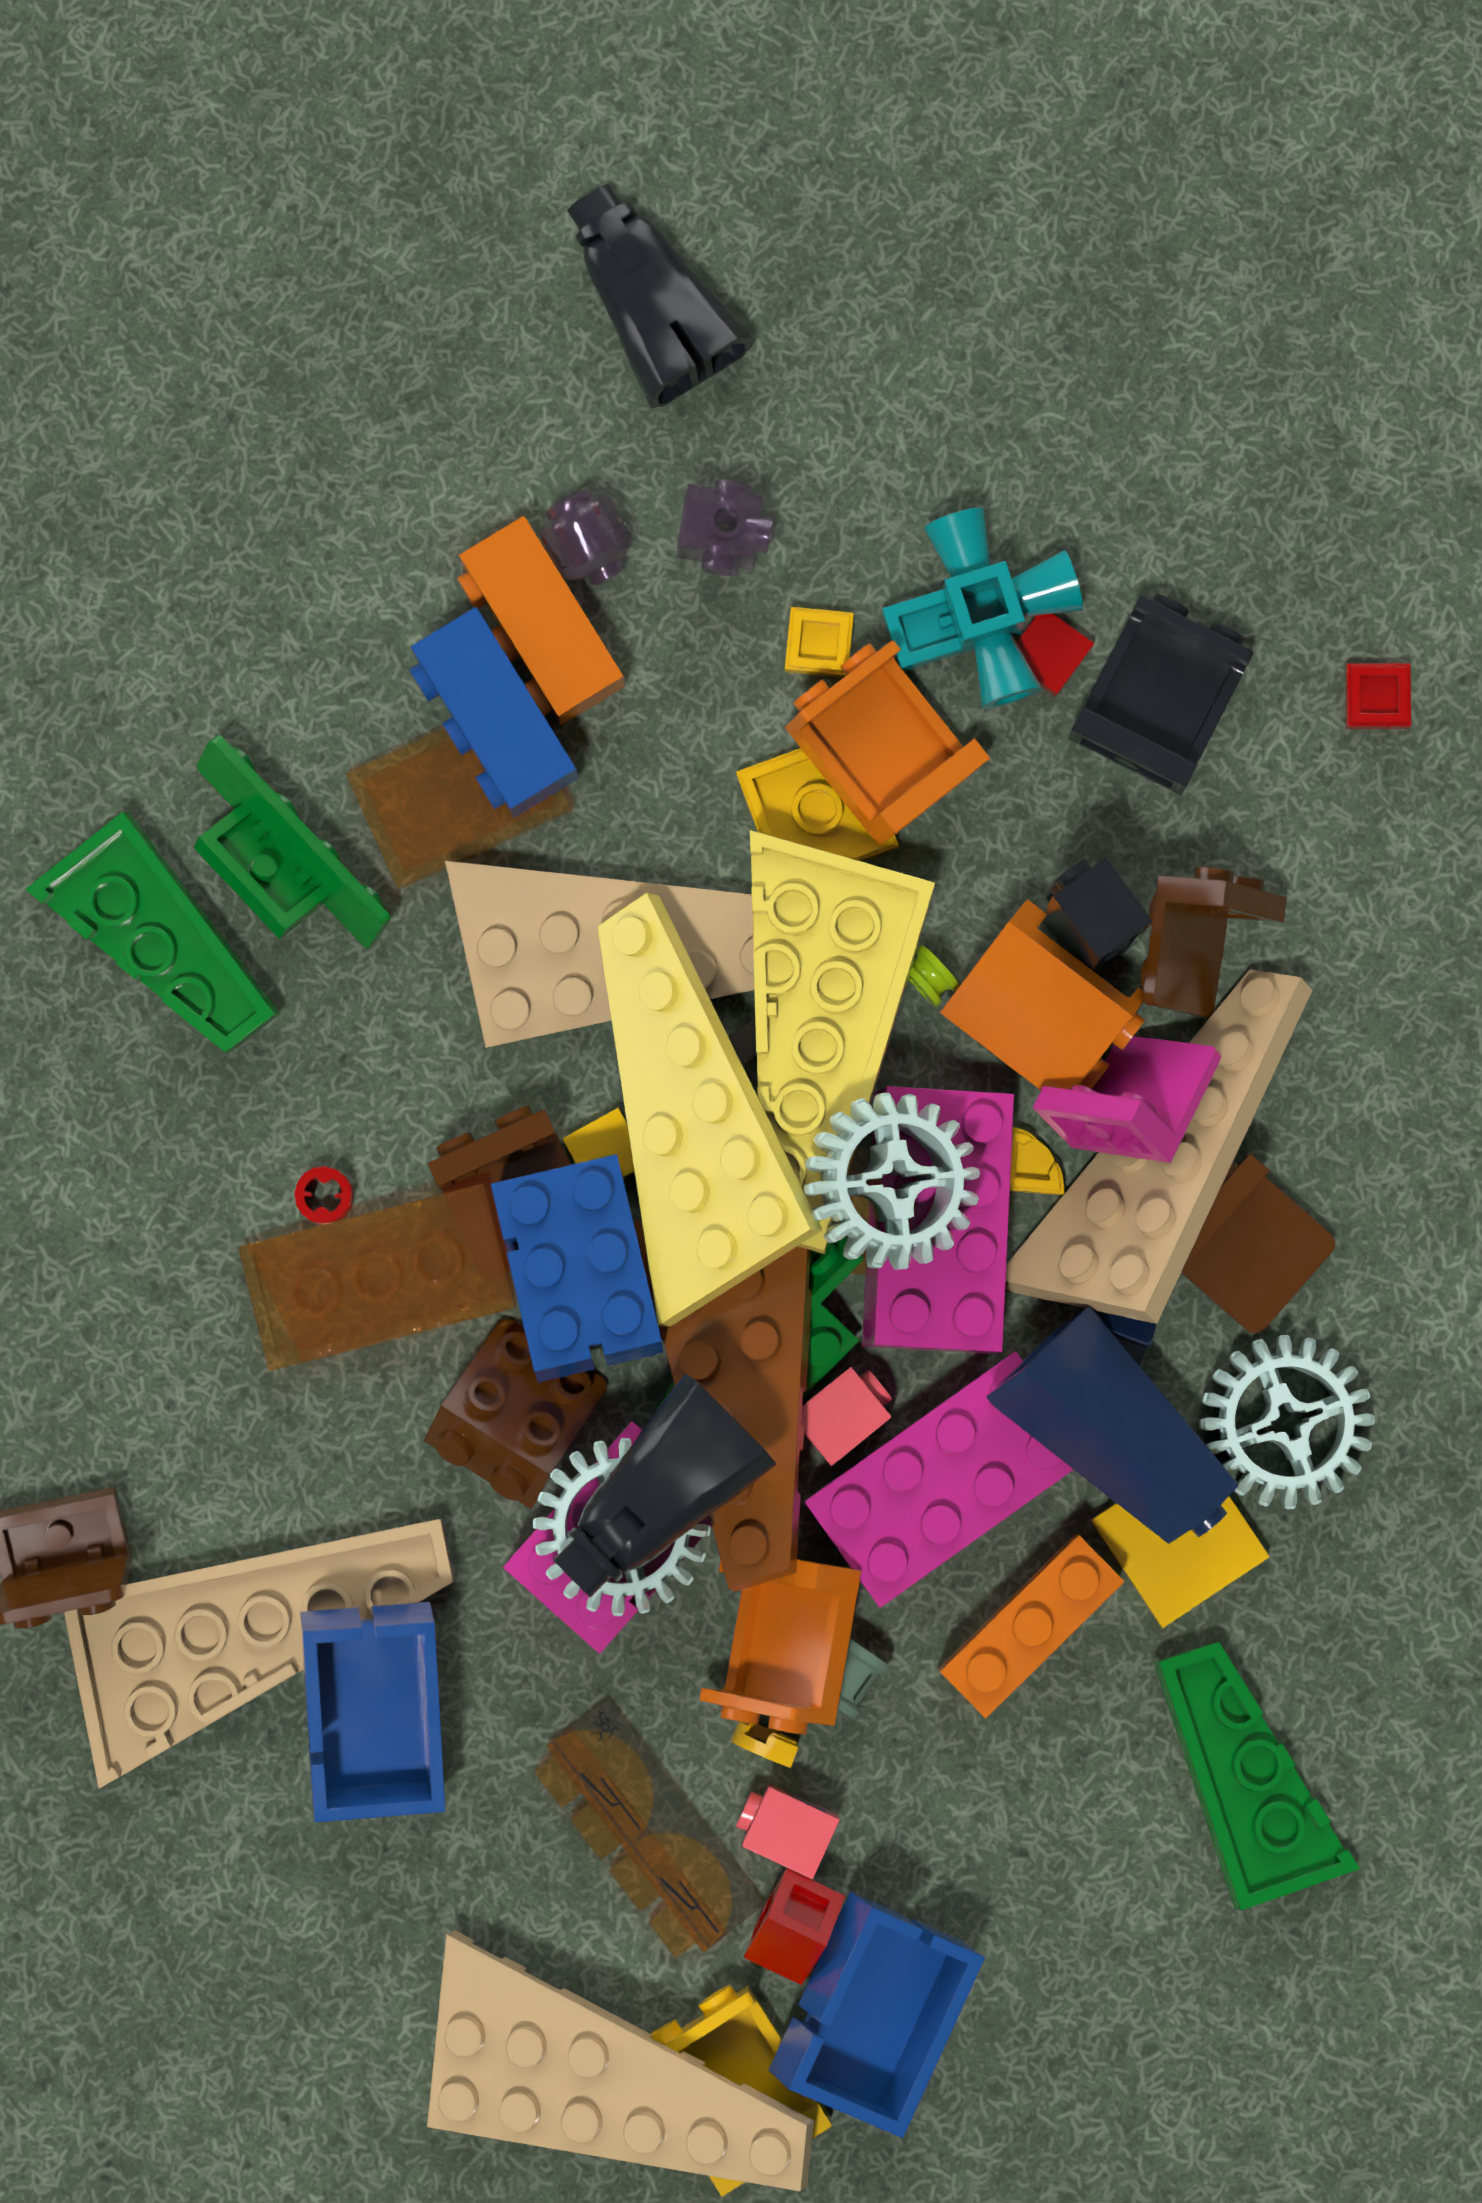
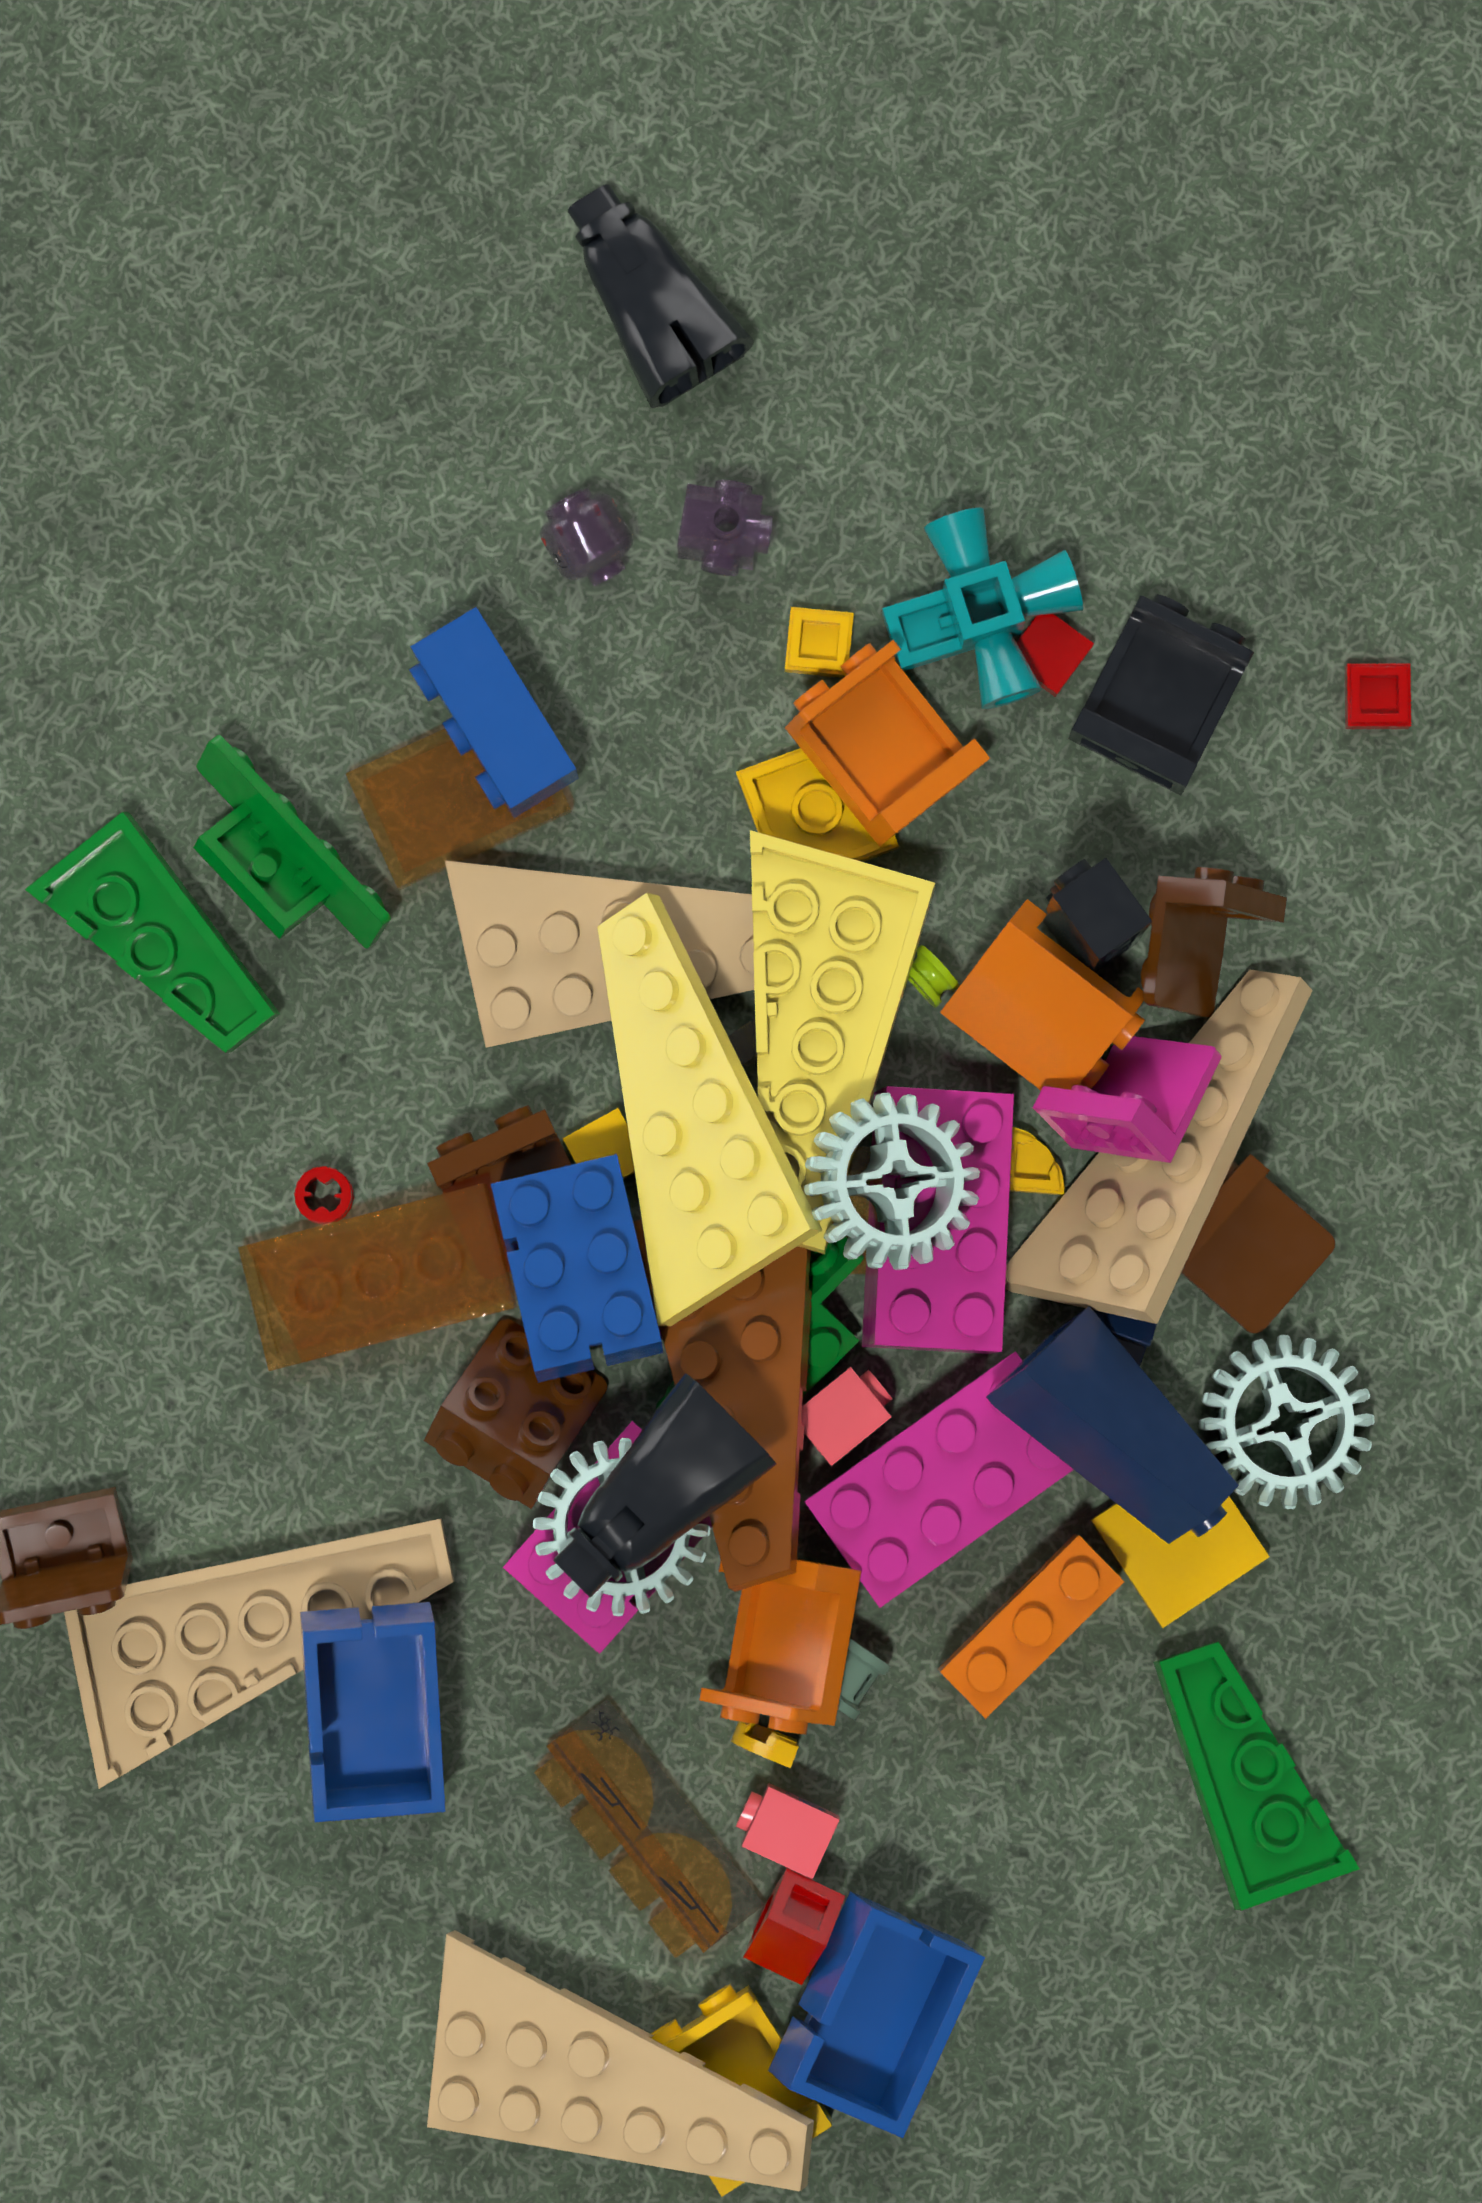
(539, 621): orange brick -> none

